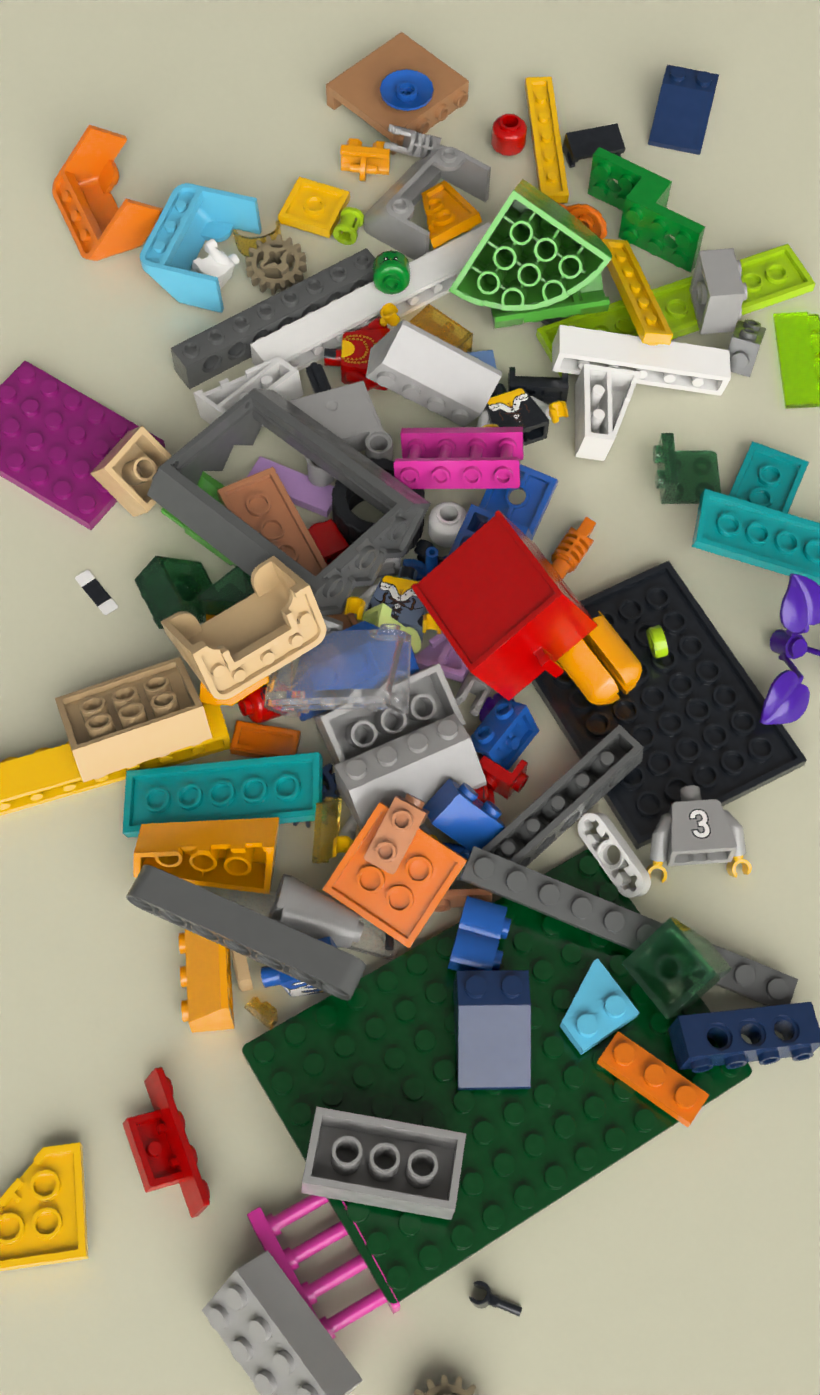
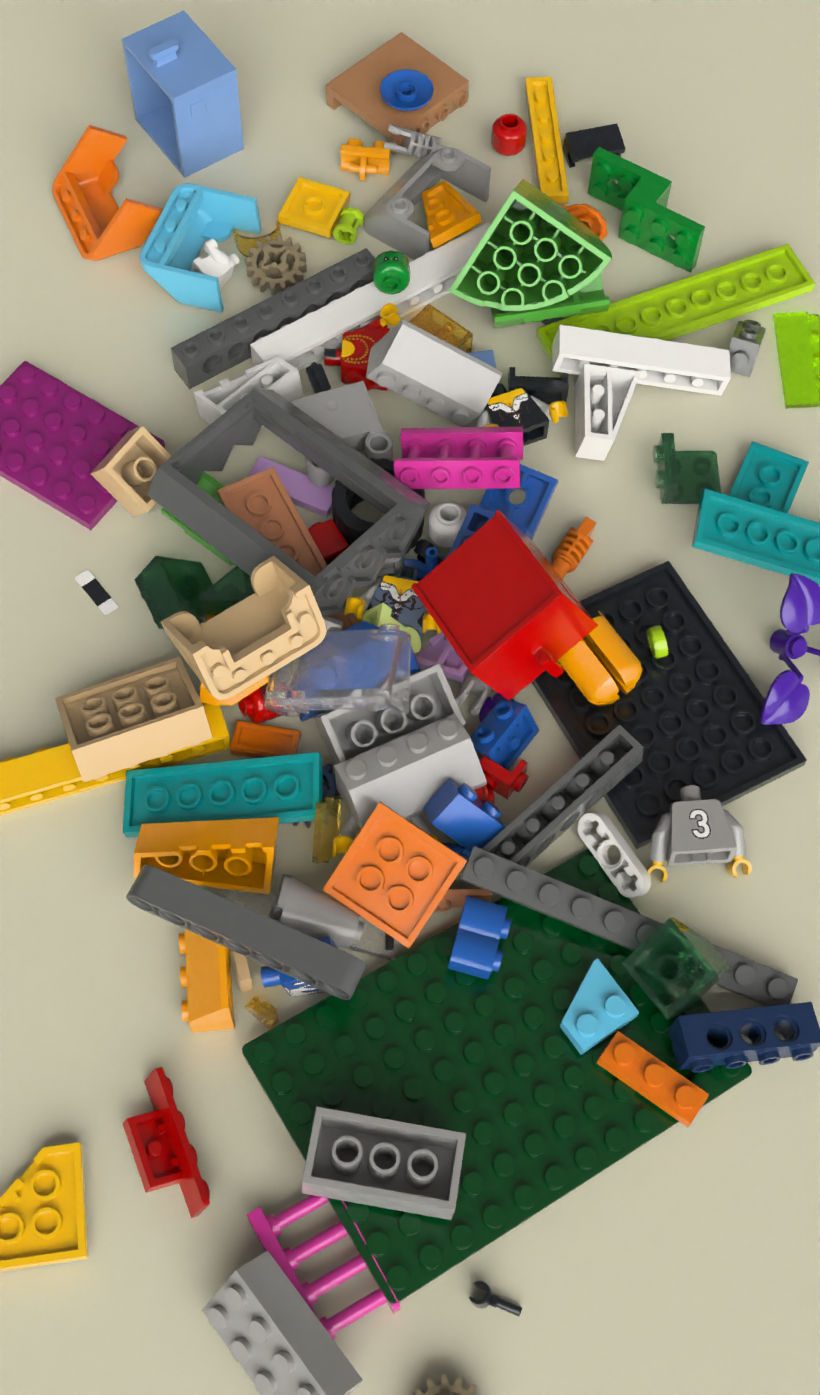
(184, 93): none -> medium blue piece
(396, 832): nougat bracket -> none
(492, 1029): slope -> none
(637, 294): yellow plate -> none
(683, 109): dark blue slope -> none
(717, 291): light grey brick -> none

